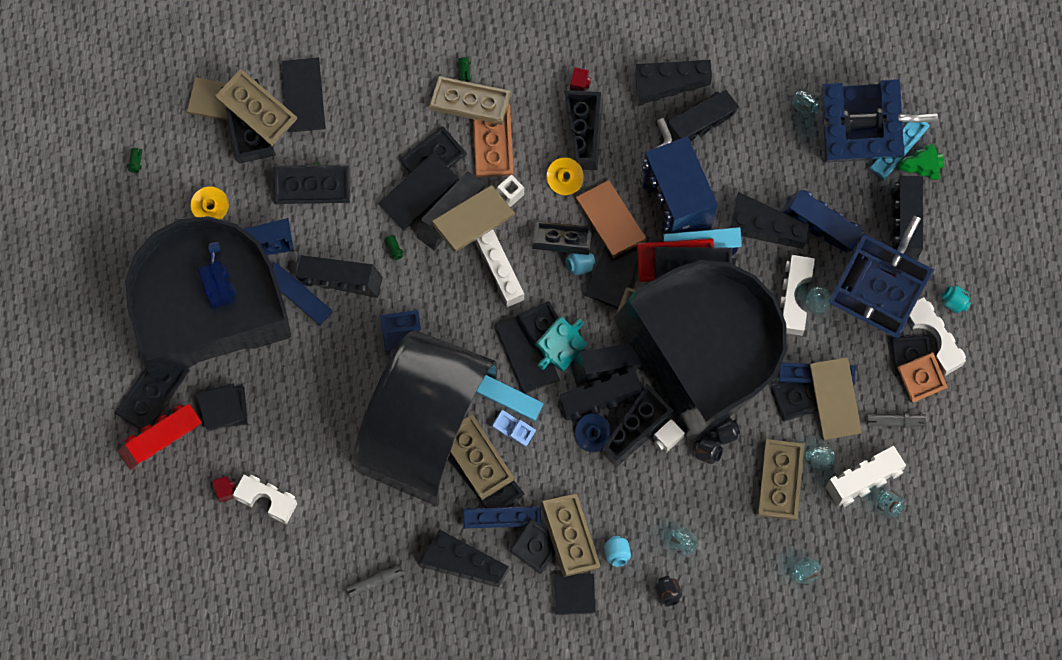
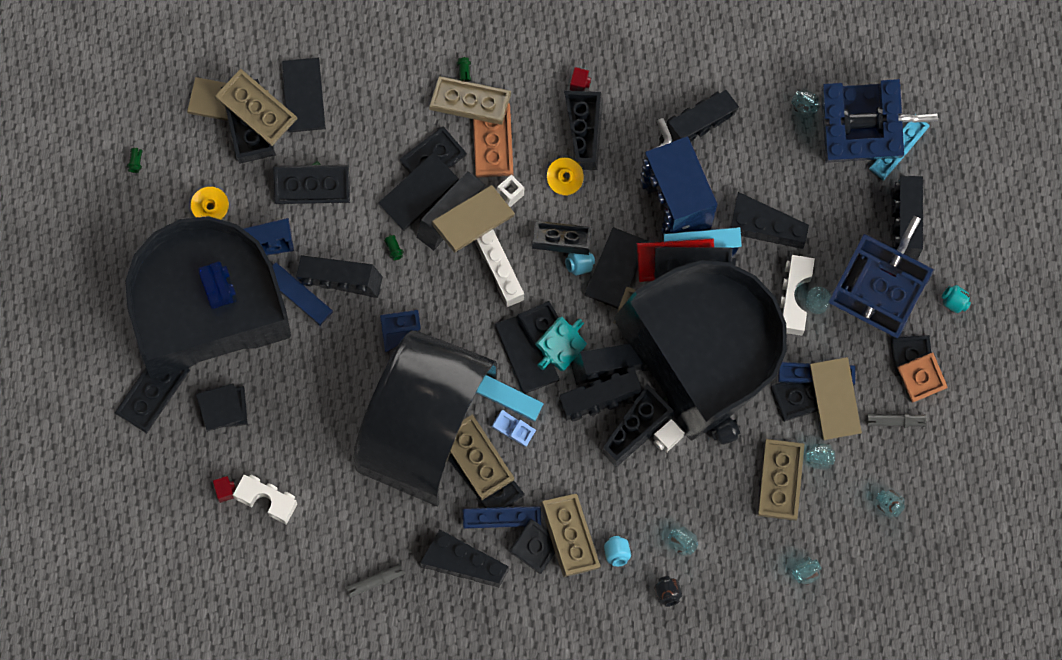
(159, 436): red wedge -> none
(213, 248): dark blue hand -> none
(575, 594): black tile -> none
(585, 432): dark blue dish -> none
(611, 219): nougat tile -> none
(670, 78): black wedge -> none
(708, 450): black head -> none
(823, 220): dark blue wedge -> none
(865, 477): white wedge -> none
(924, 163): green rock -> none
(949, 356): white arch -> none

